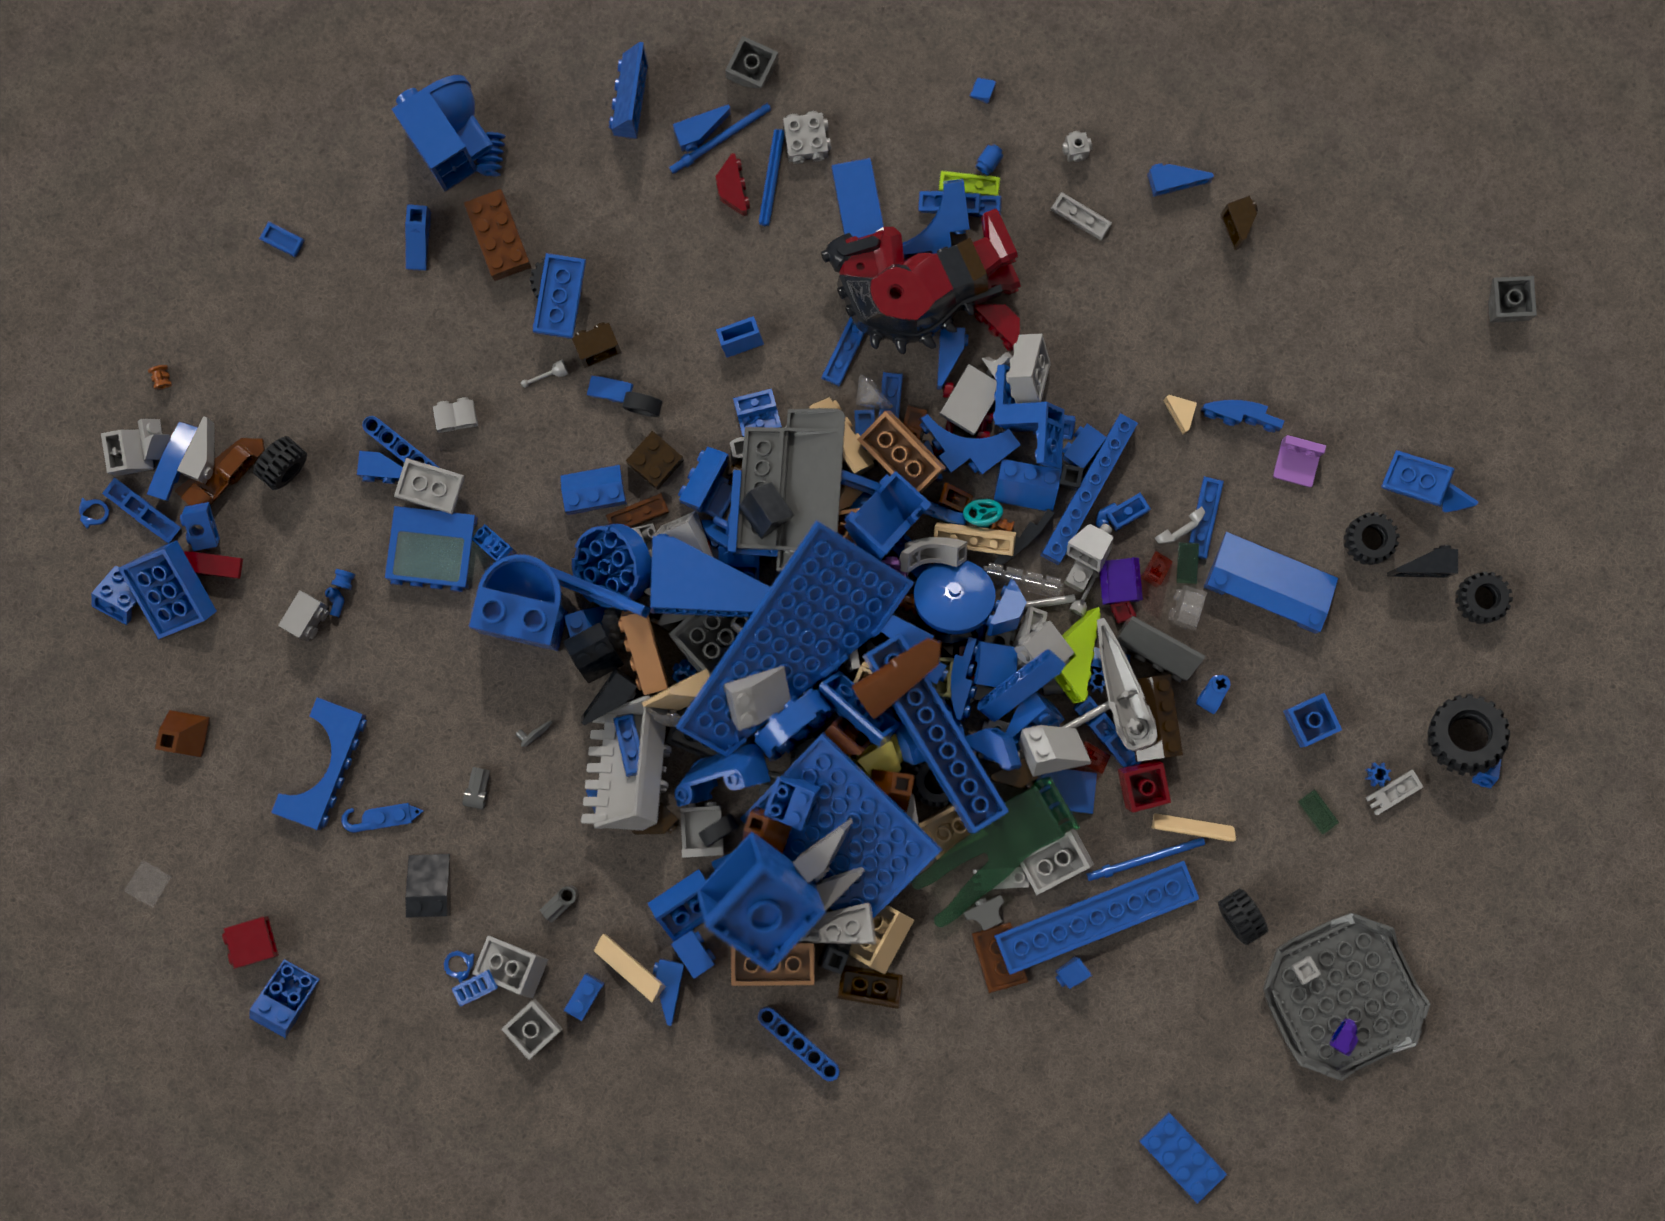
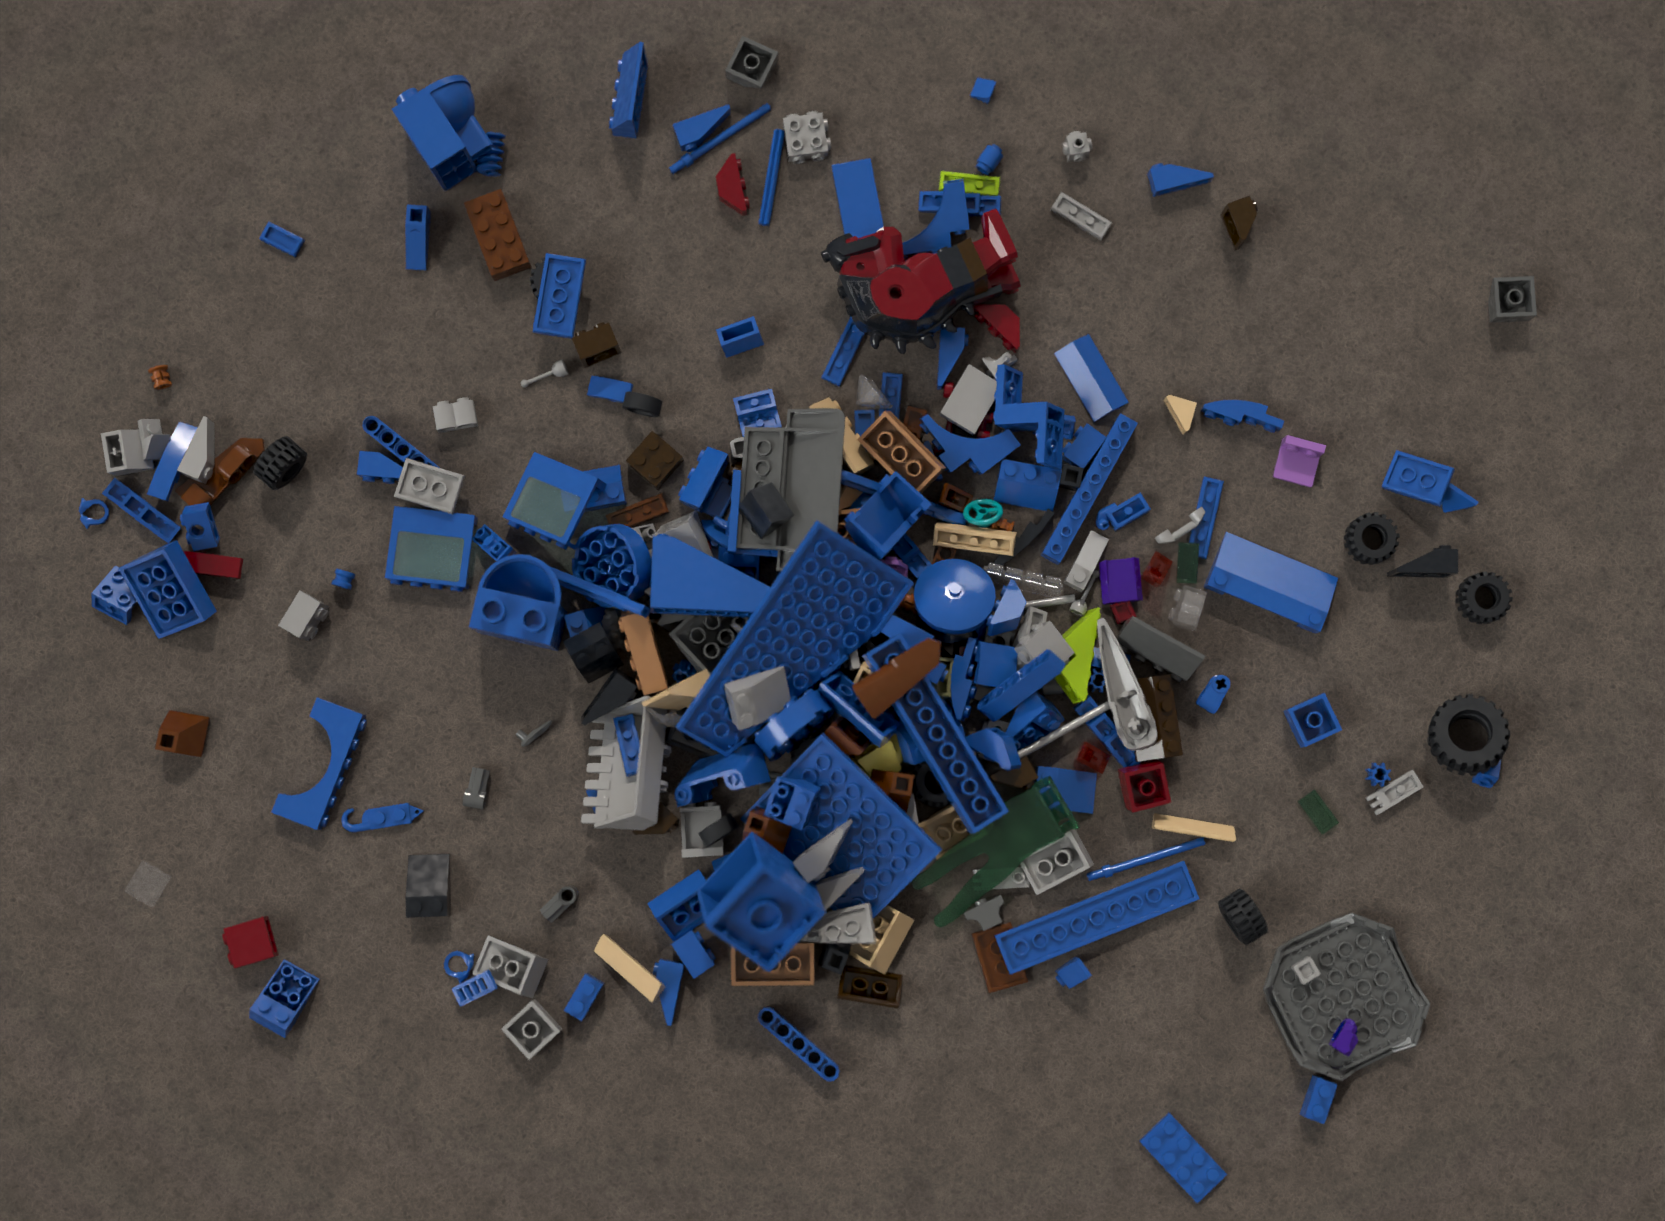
(336, 599): blue arm -> none
(551, 500): none -> panel
(933, 550): light grey arch -> none
(1028, 368): light grey brick -> none
(1052, 749): light grey slope -> none
(1091, 377): none -> blue slope
(1091, 546): light grey torso -> none
(1318, 1099): none -> blue brick

